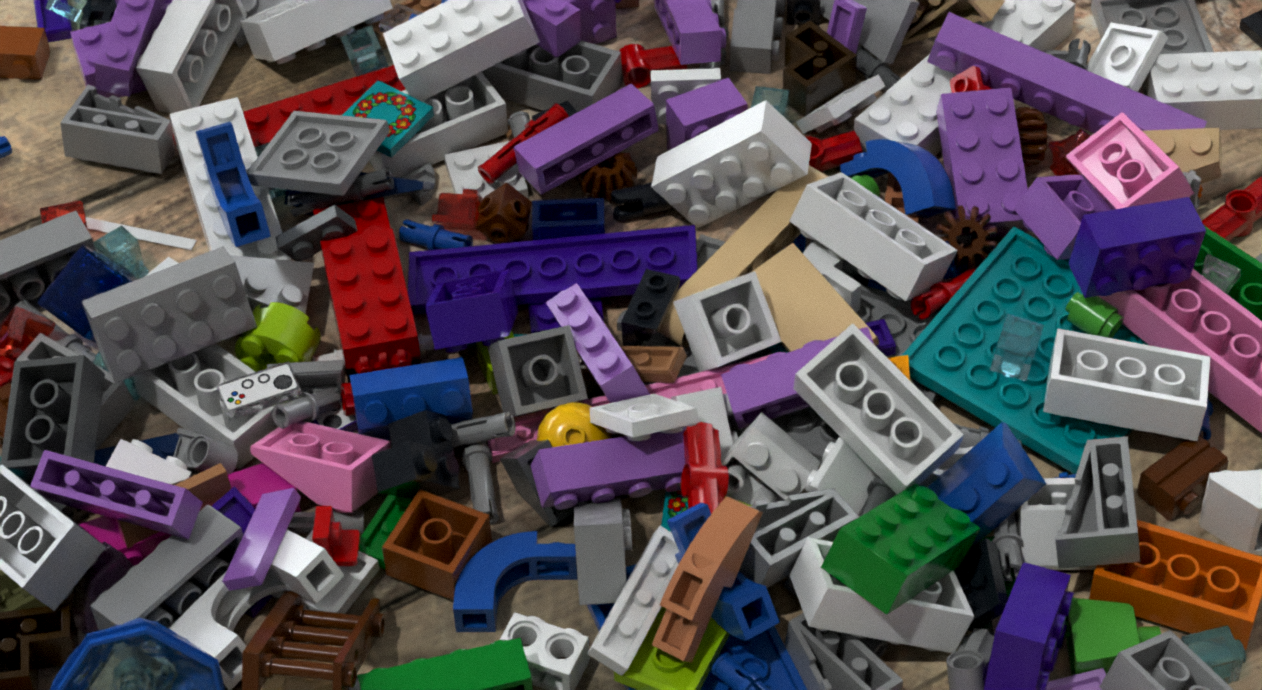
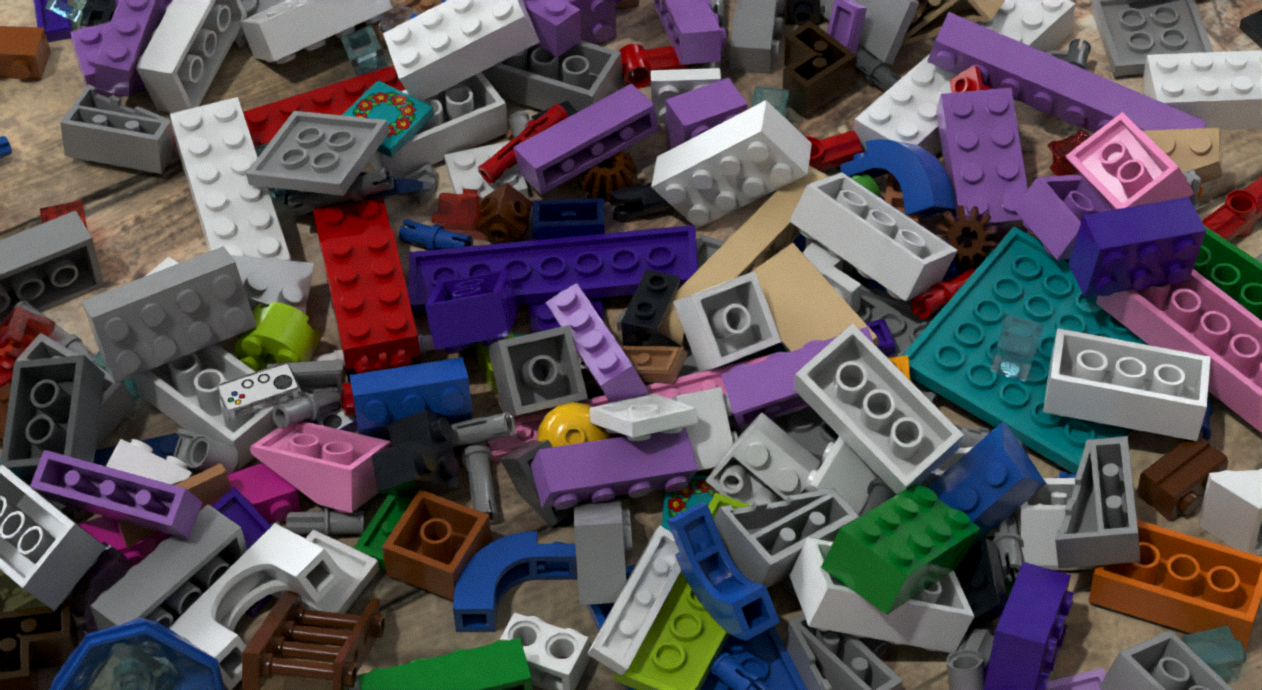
(82, 278): clear blue slope -> none
(124, 249): clear light blue brick -> none
(142, 234): white sticker -> none
(230, 185): blue arch -> none
(261, 539): medium lavender tile -> none
(304, 239): dark grey plate -> none
(339, 543): red bracket -> none
(700, 576): nougat slope -> none
(702, 475): red piece -> none
(841, 106): white plate -> none
(1032, 135): reddish brown gear -> none
(1093, 315): bright green brick -> none
(1101, 631): bright green torso -> none
(1127, 54): white tile -> none
(1220, 273): clear tile -> none

